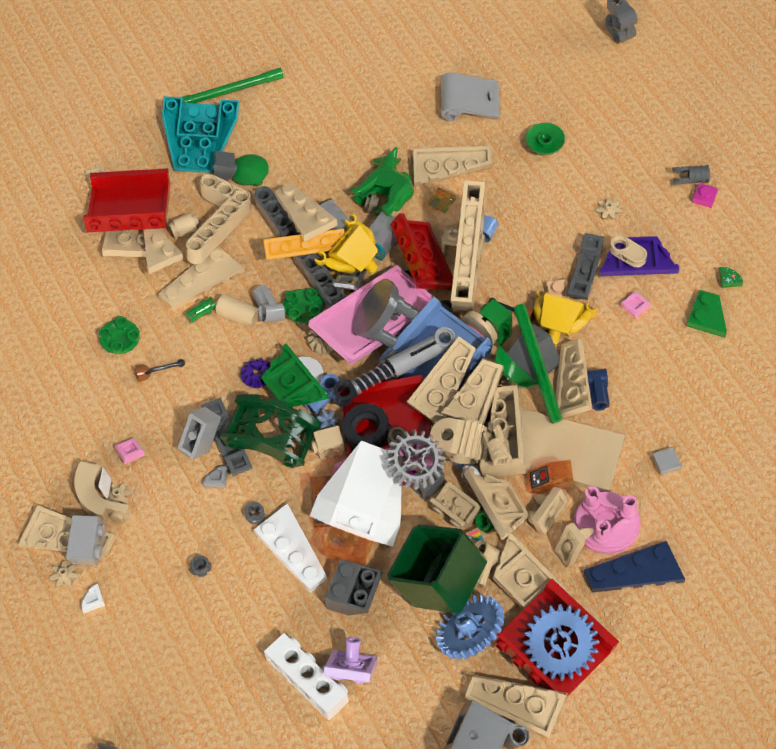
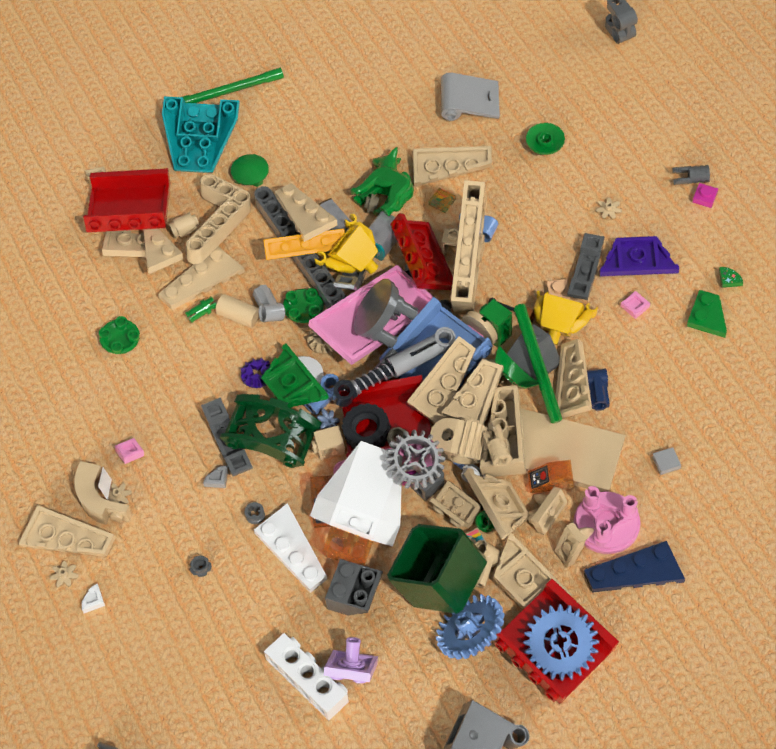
(85, 540): light grey brick -> none
(143, 371): hinge -> none
(199, 432): light grey brick -> none
(224, 165): dark grey tile -> none
(522, 703): tan wing -> none
(632, 253): tan piece -> none

